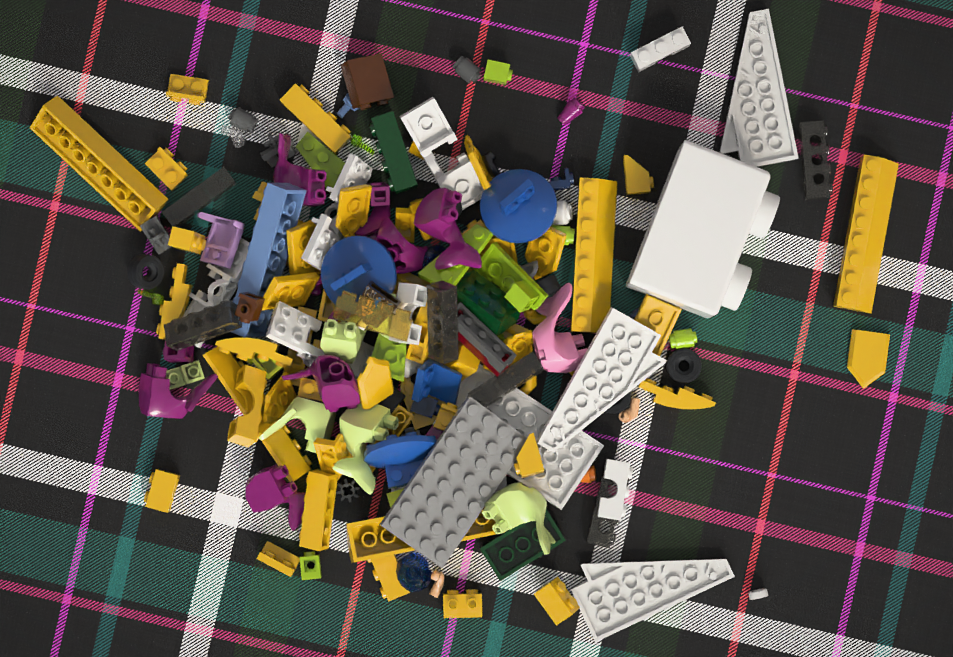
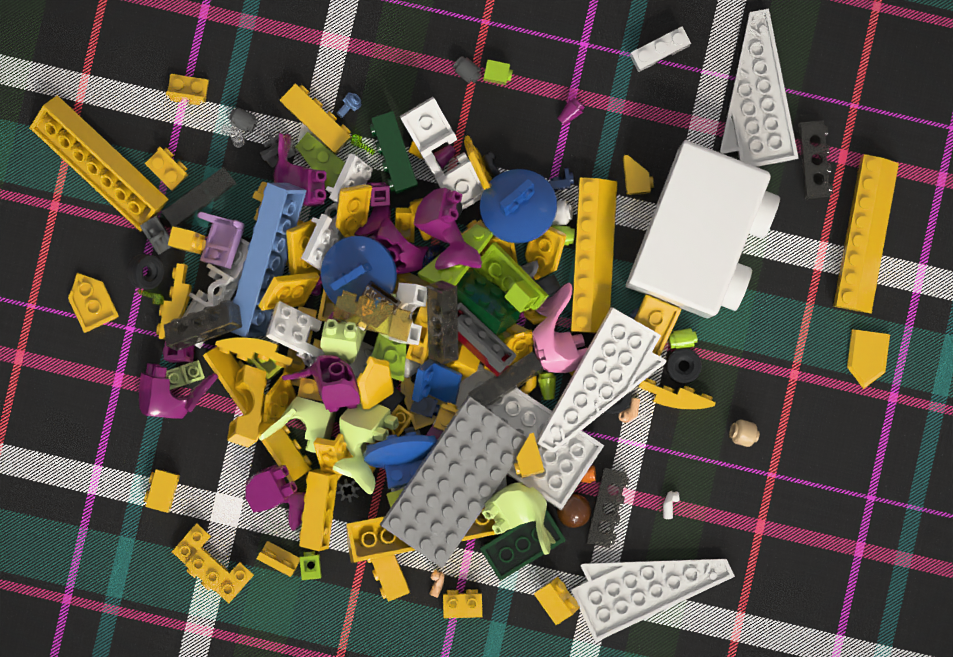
(91, 302): none -> yellow tile
(209, 569): none -> yellow bracket
(252, 304): reddish brown brick -> none
(367, 81): reddish brown brick -> none
(413, 572): tile -> none
(444, 155): none -> magenta cone
(547, 384): none -> lime cone
(575, 511): none -> reddish brown piece
(613, 507): white arch -> none
(668, 504): none -> white arm
(744, 433): none -> tan head
(759, 593): white tile -> none

